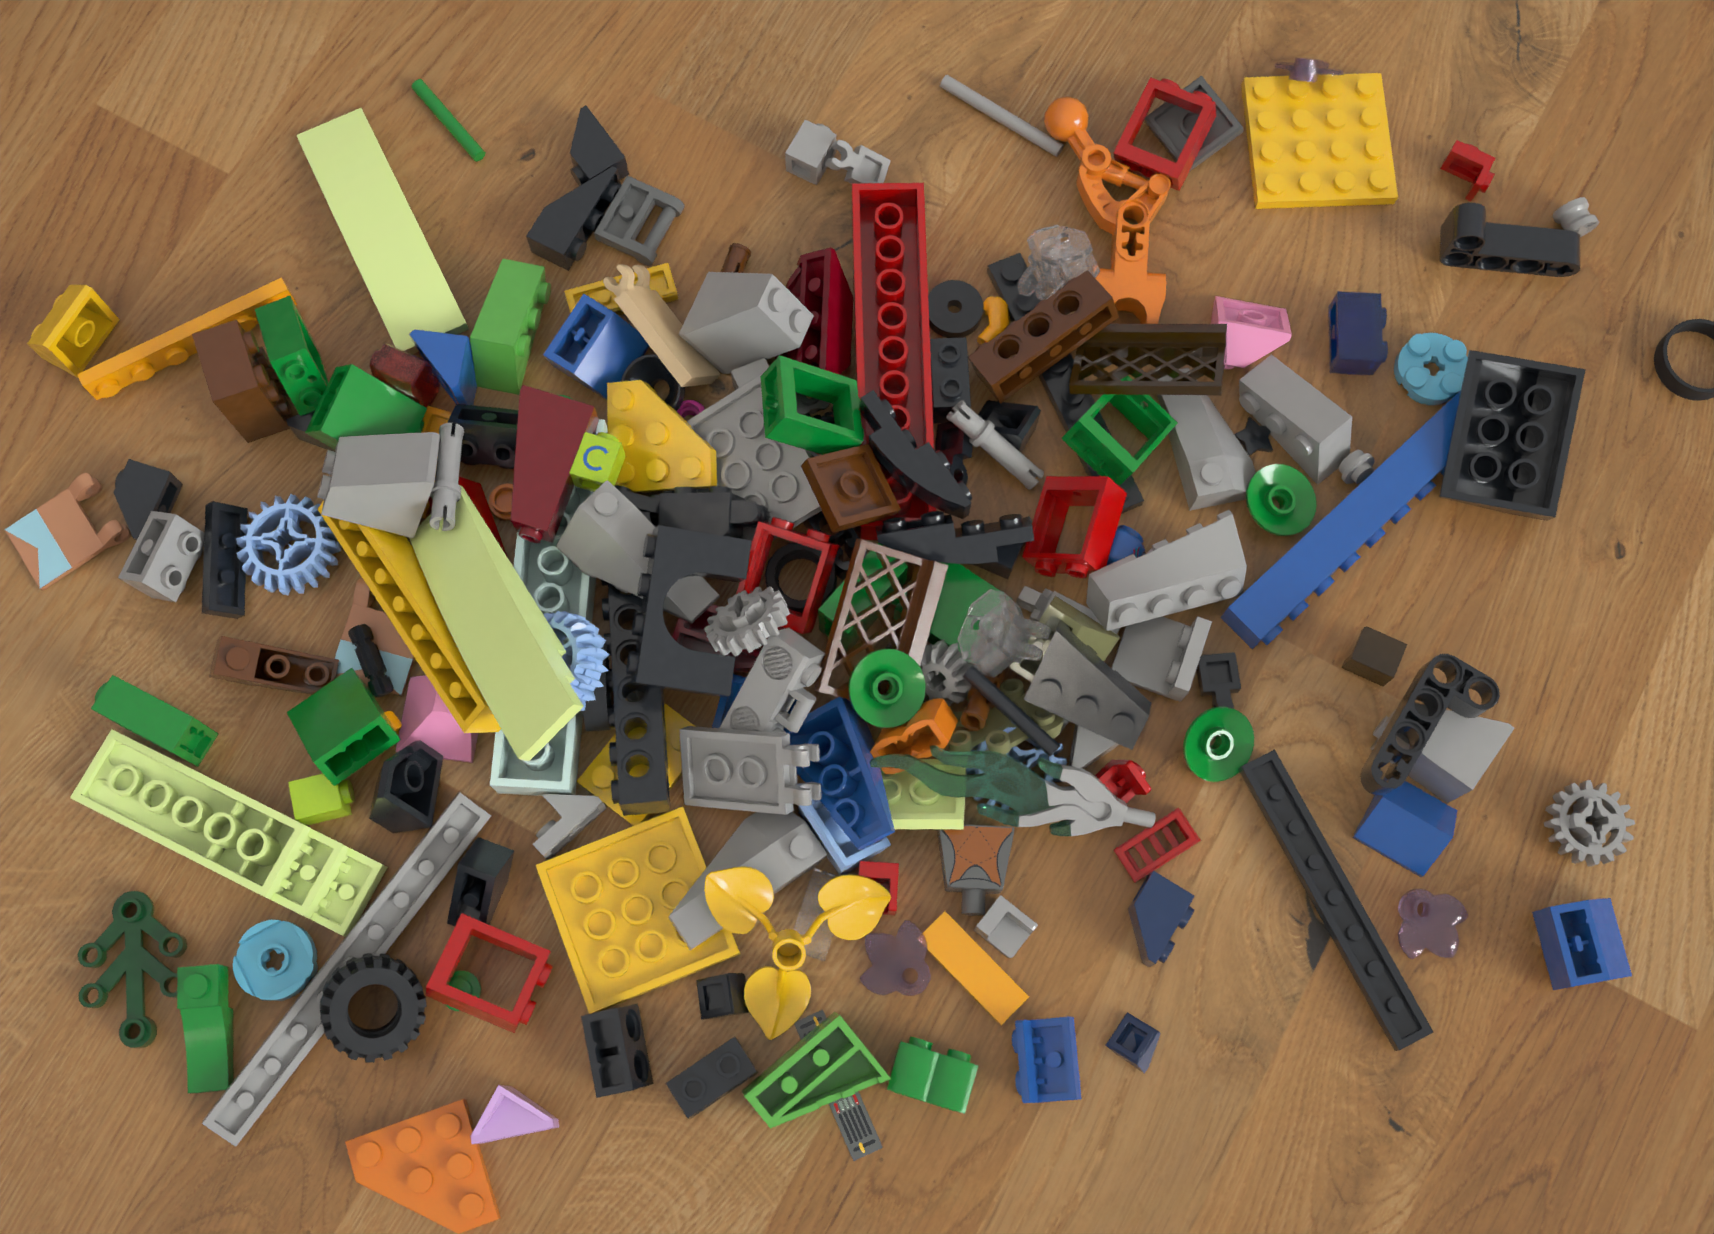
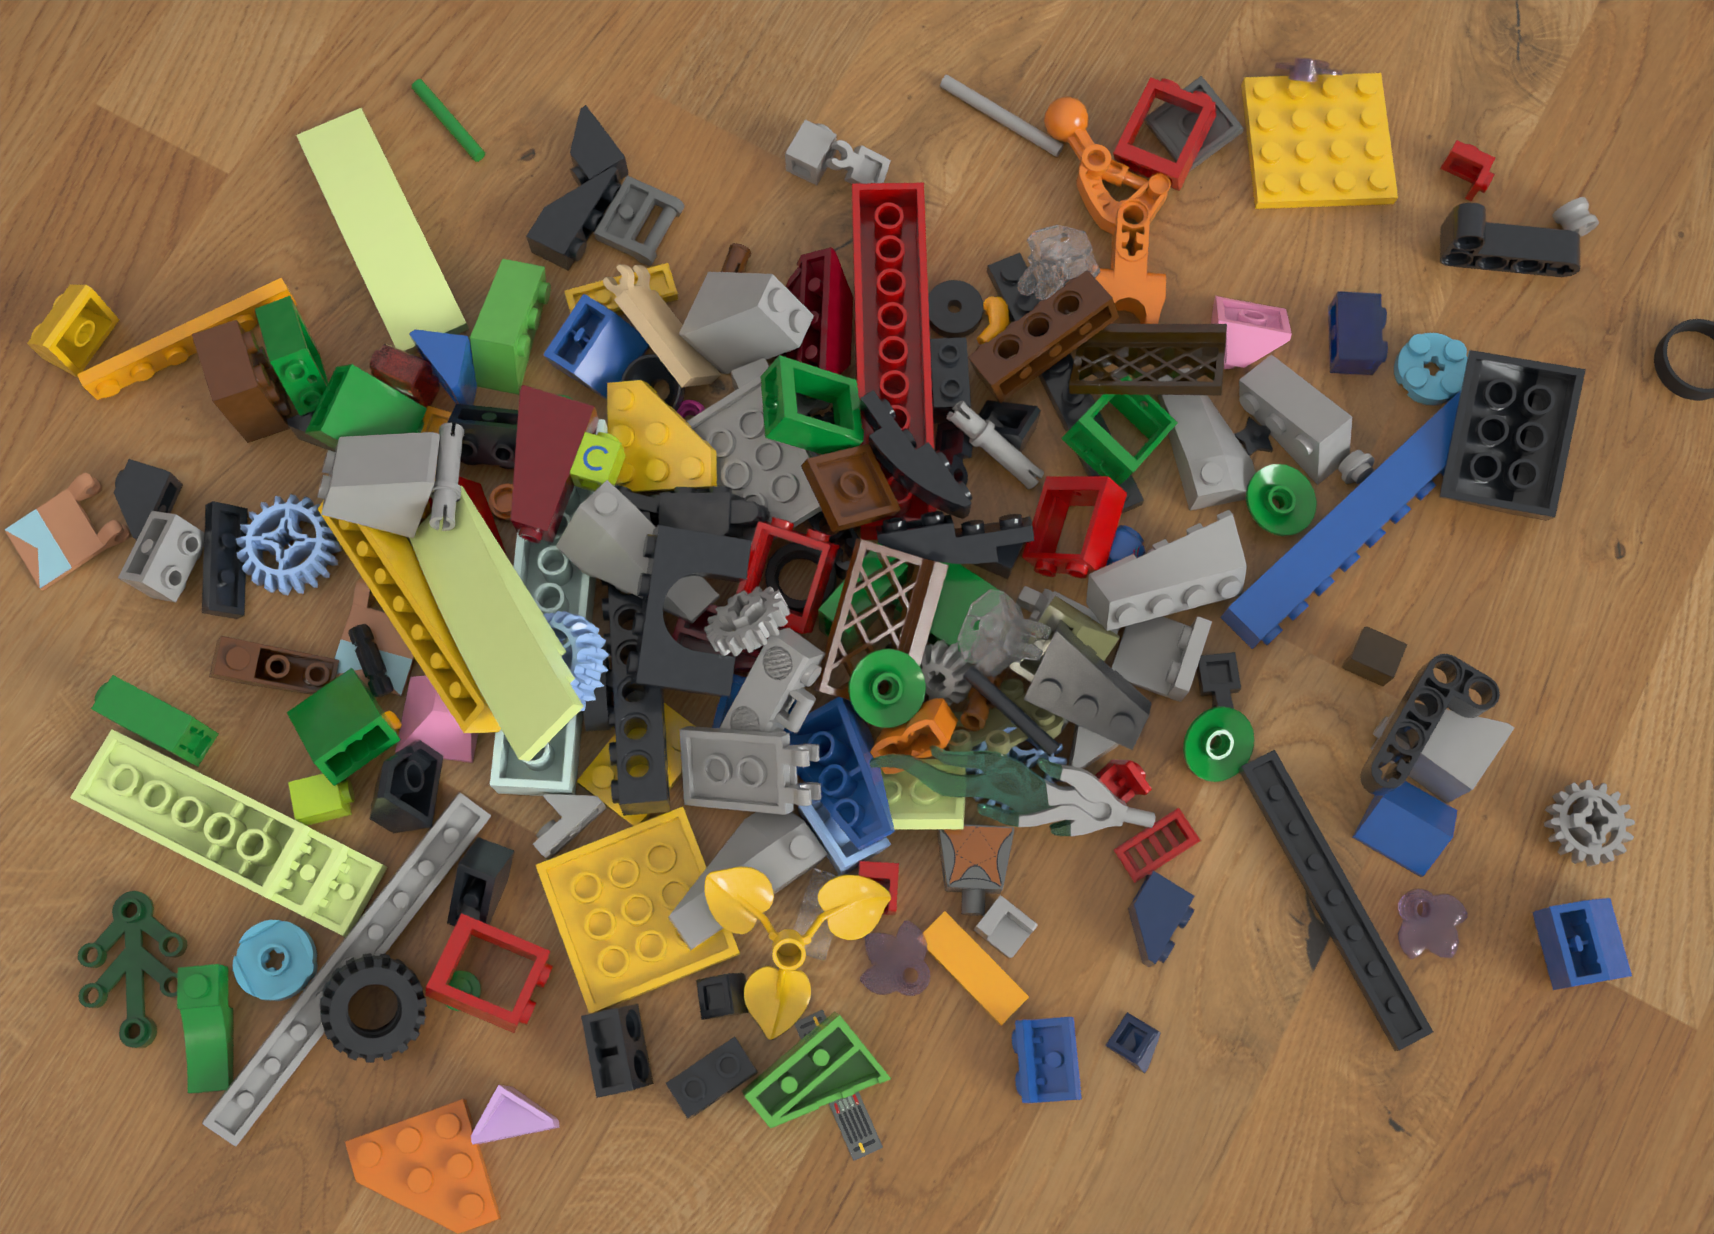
(932, 1076): green brick -> none

